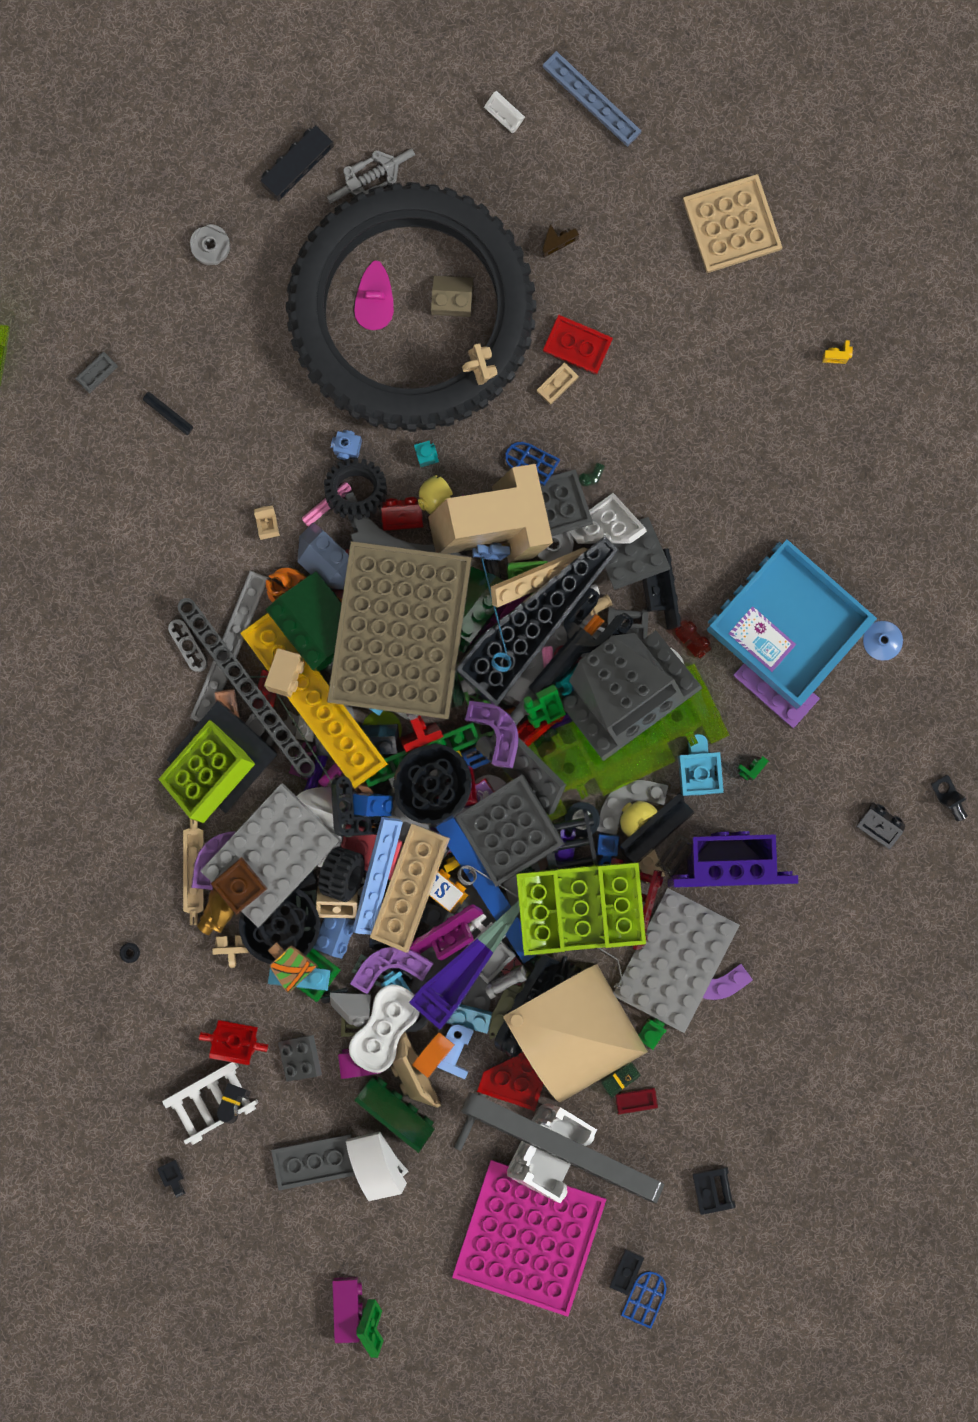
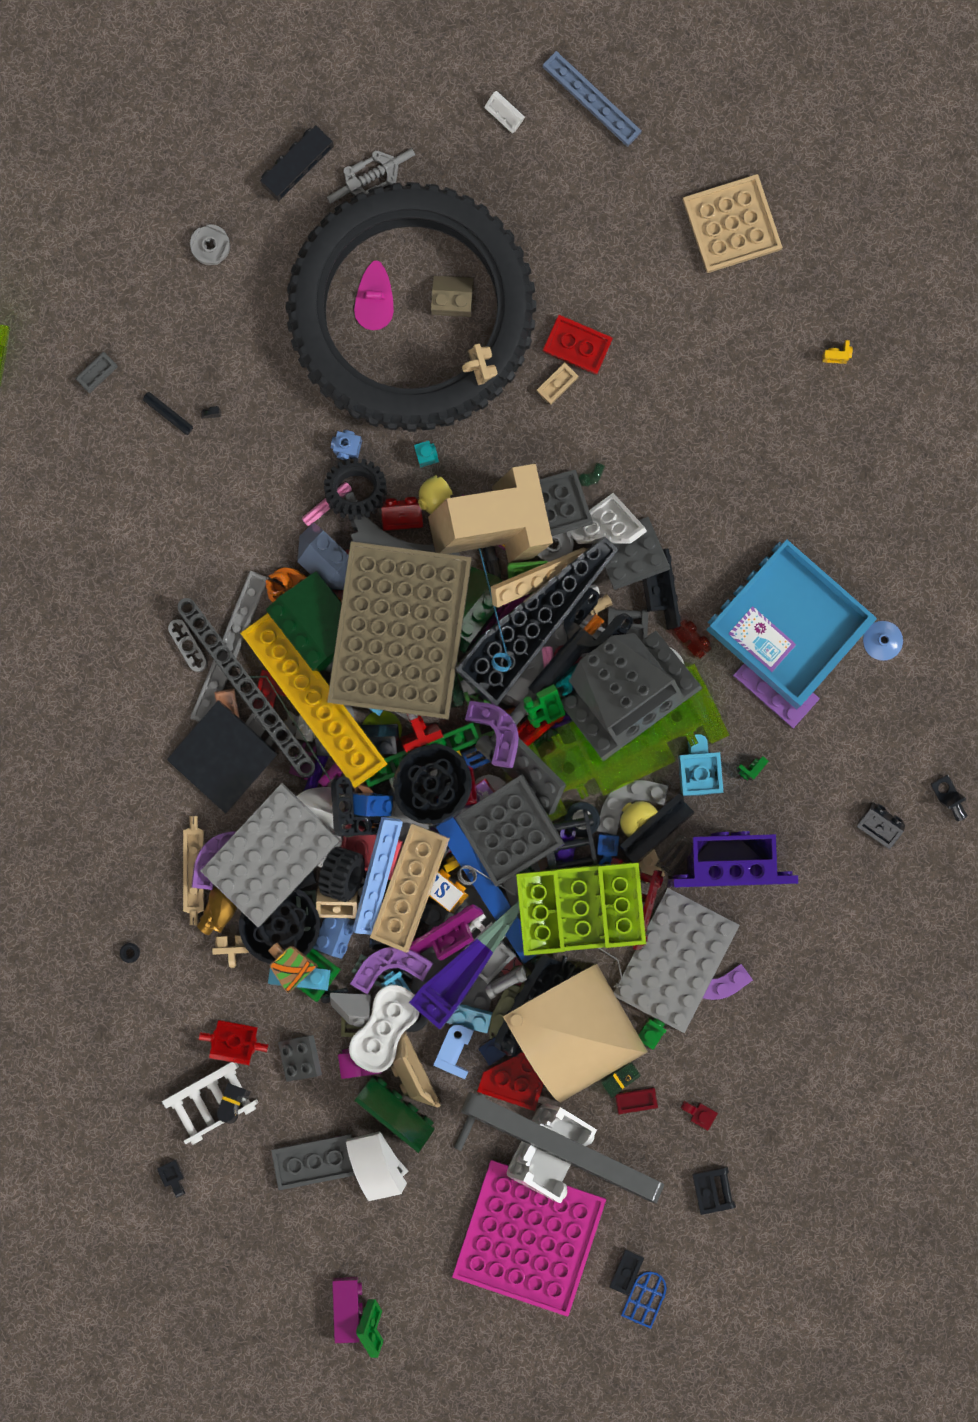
(206, 772): lime slope -> none
(213, 412): none -> black tile
(239, 886): reddish brown tile -> none
(266, 522): tan bracket -> none
(284, 673): tan brick -> none
(433, 1054): orange slope -> none
(490, 1052): none -> dark blue plate
(493, 552): medium blue plate -> none
(539, 461): blue window -> none
(554, 243): dark brown slope -> none
(701, 1115): none -> dark red plate

